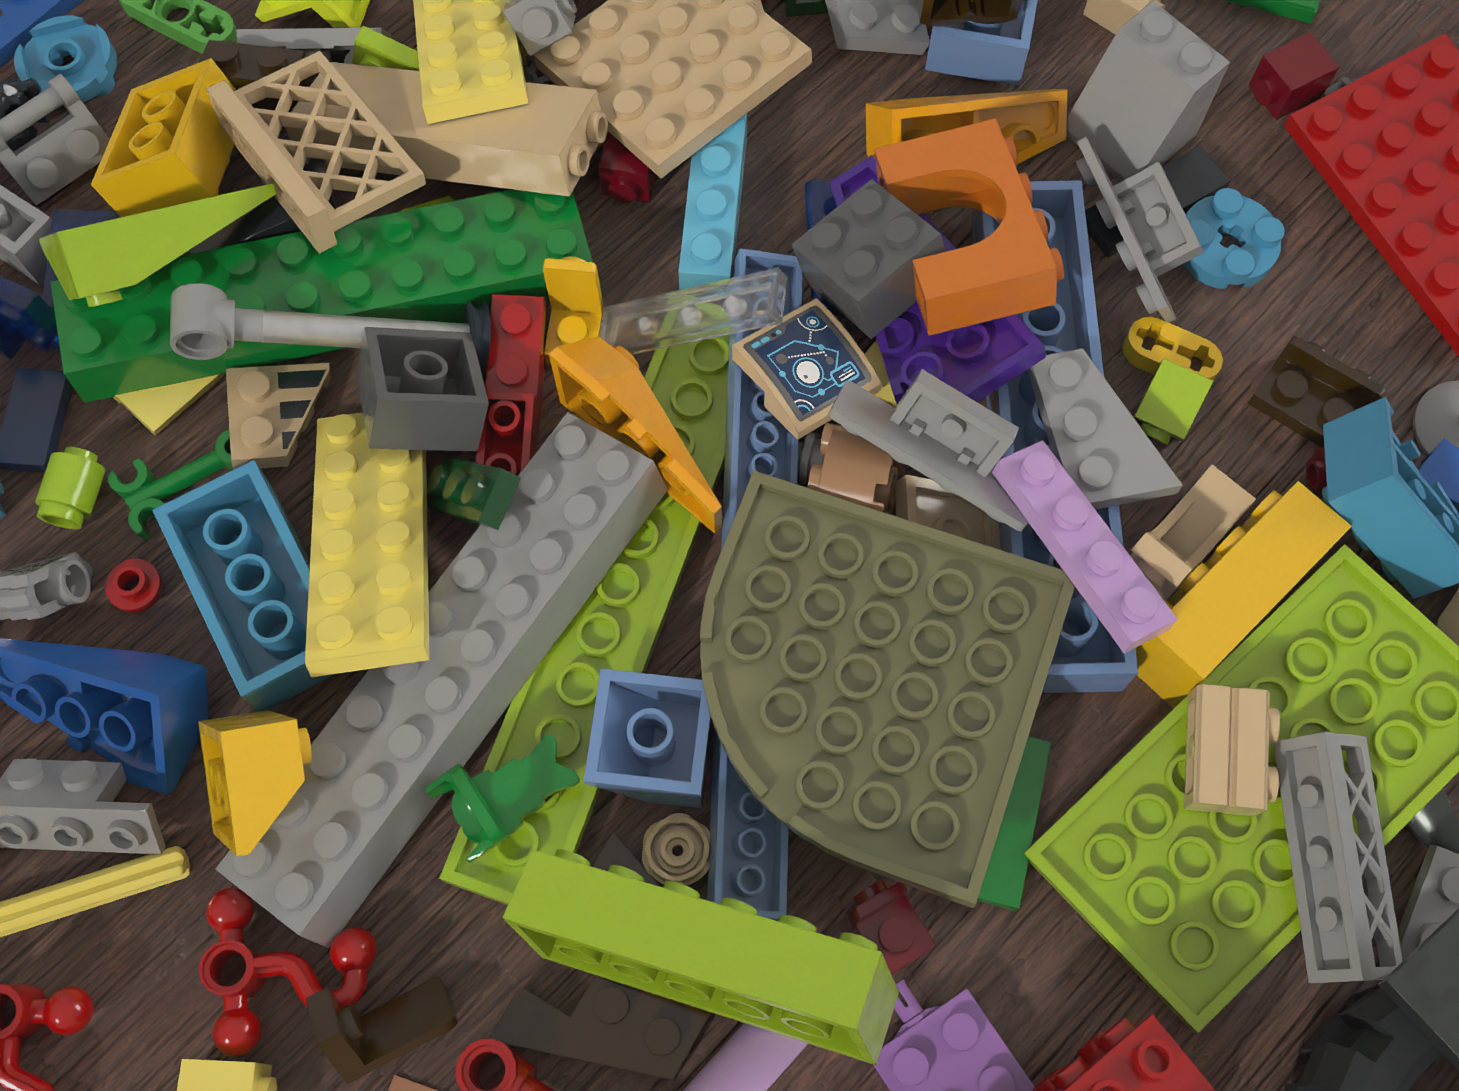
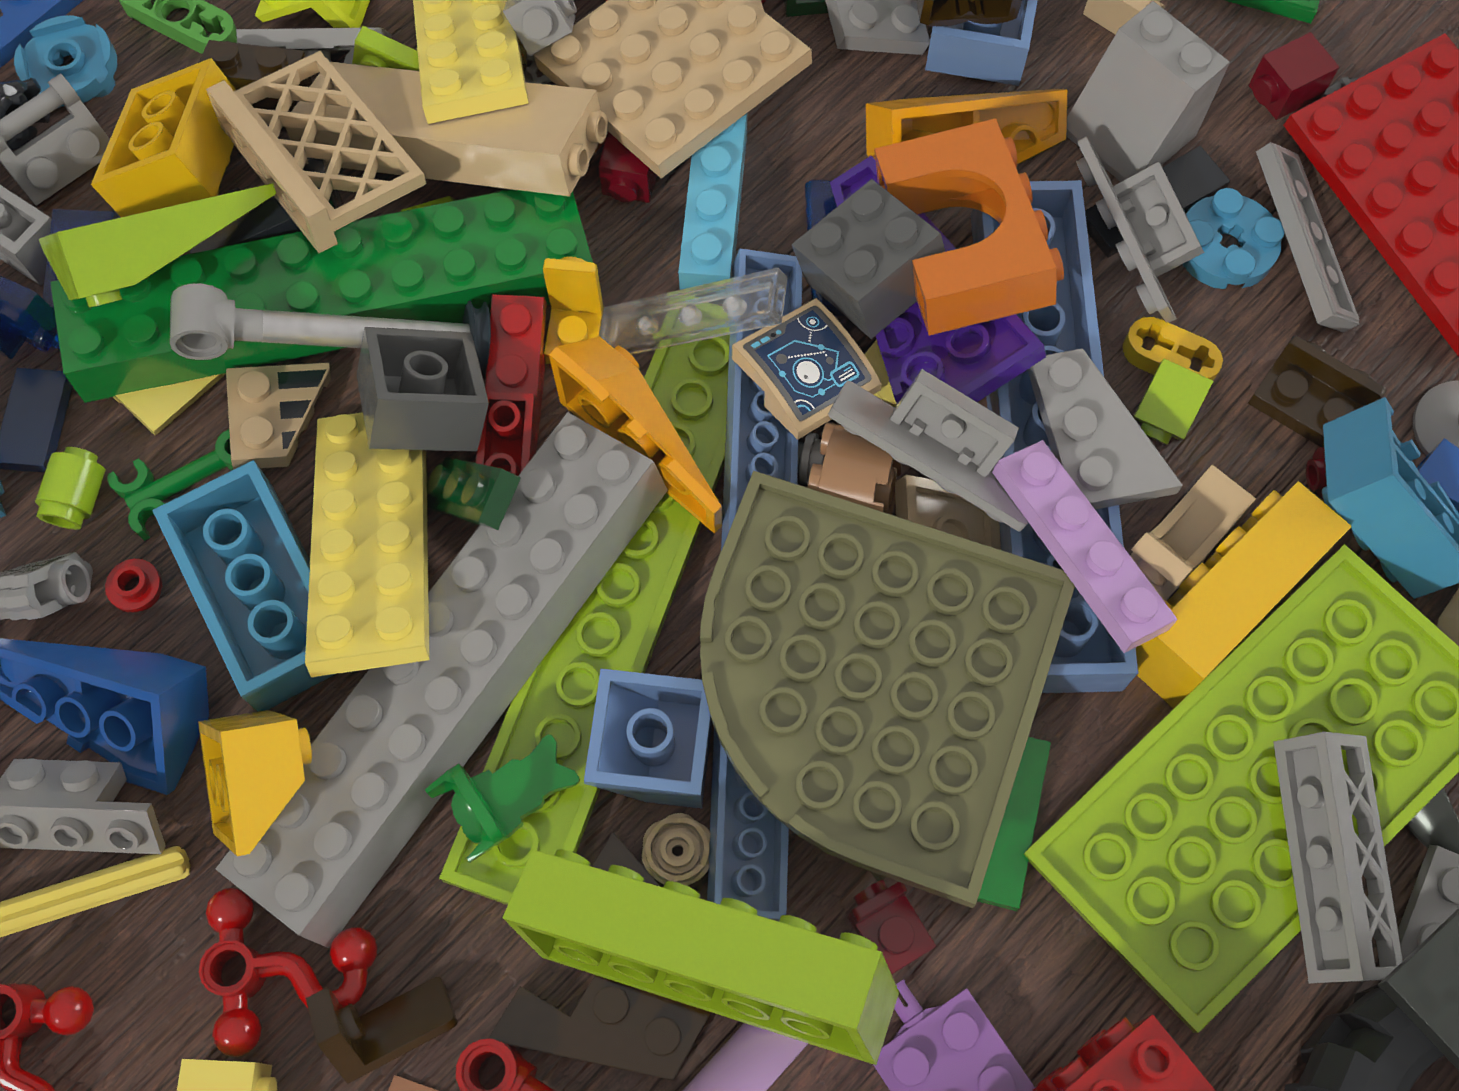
(1229, 750): tan brick -> none
(1308, 238): none -> light grey tile

